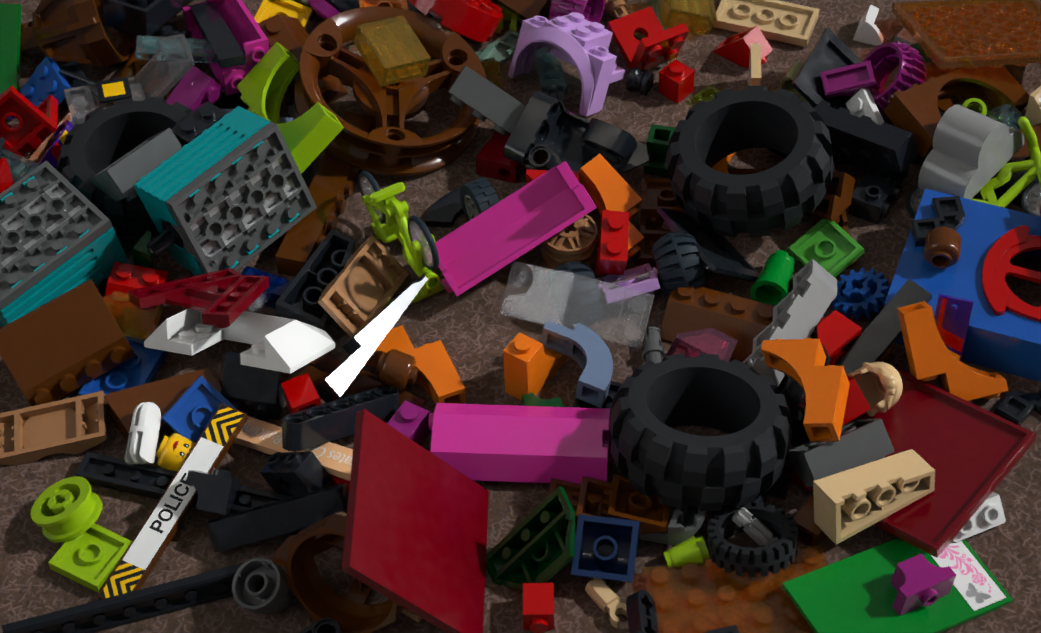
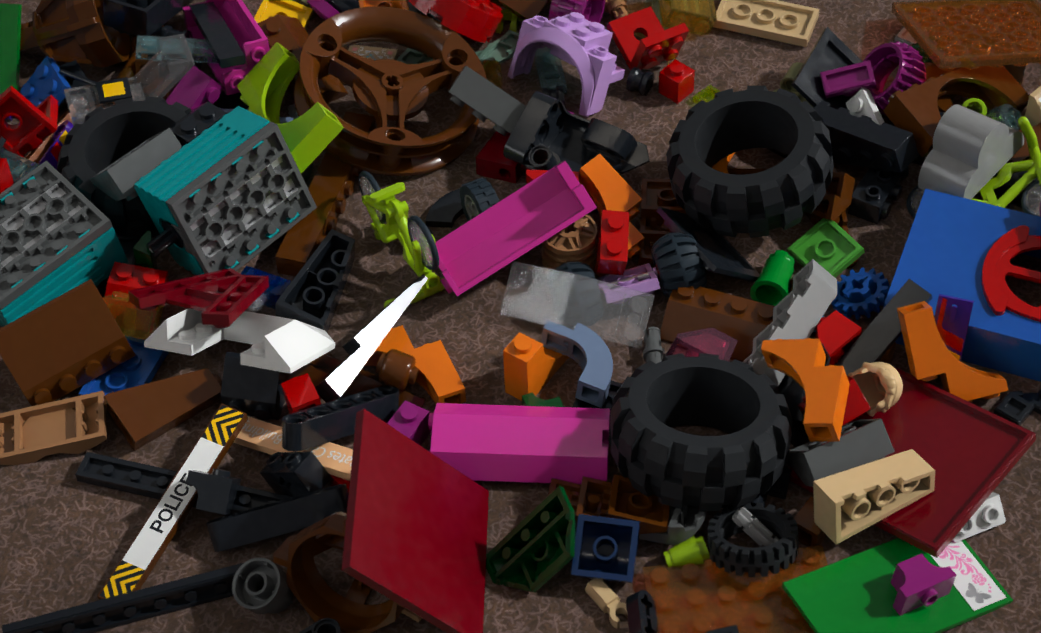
(66, 509): lime wheel -> none
(90, 557): lime plate -> none
(143, 434): white arm -> none
(173, 451): yellow head -> none
(194, 409): blue plate -> none
(362, 286): medium nougat slope -> none
(392, 50): clear yellow brick -> none
(538, 607): red brick -> none
(657, 147): dark green brick -> none
(737, 47): red slope -> none
(754, 72): tan tile -> none
(867, 31): white tile -> none
(942, 247): reddish brown head -> none
(947, 213): black tile -> none

